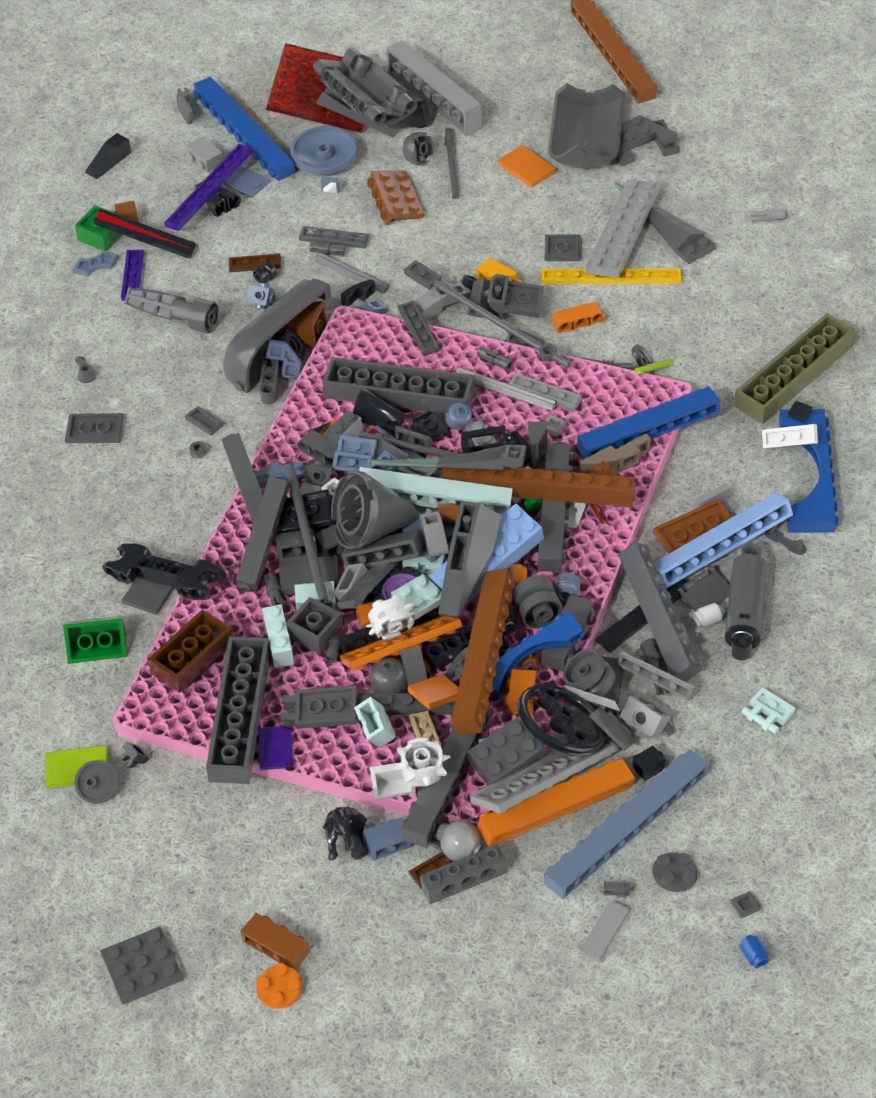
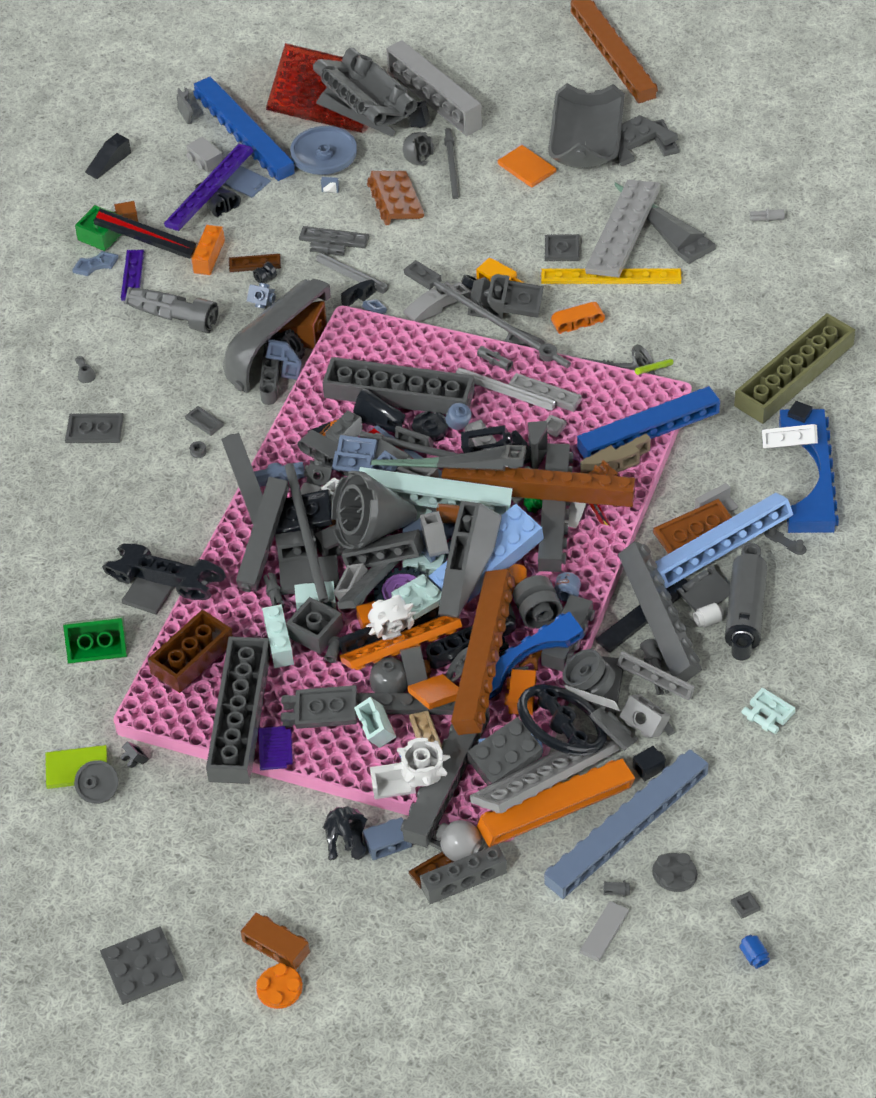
(208, 249): none -> orange brick
(418, 328): dark grey tile -> none

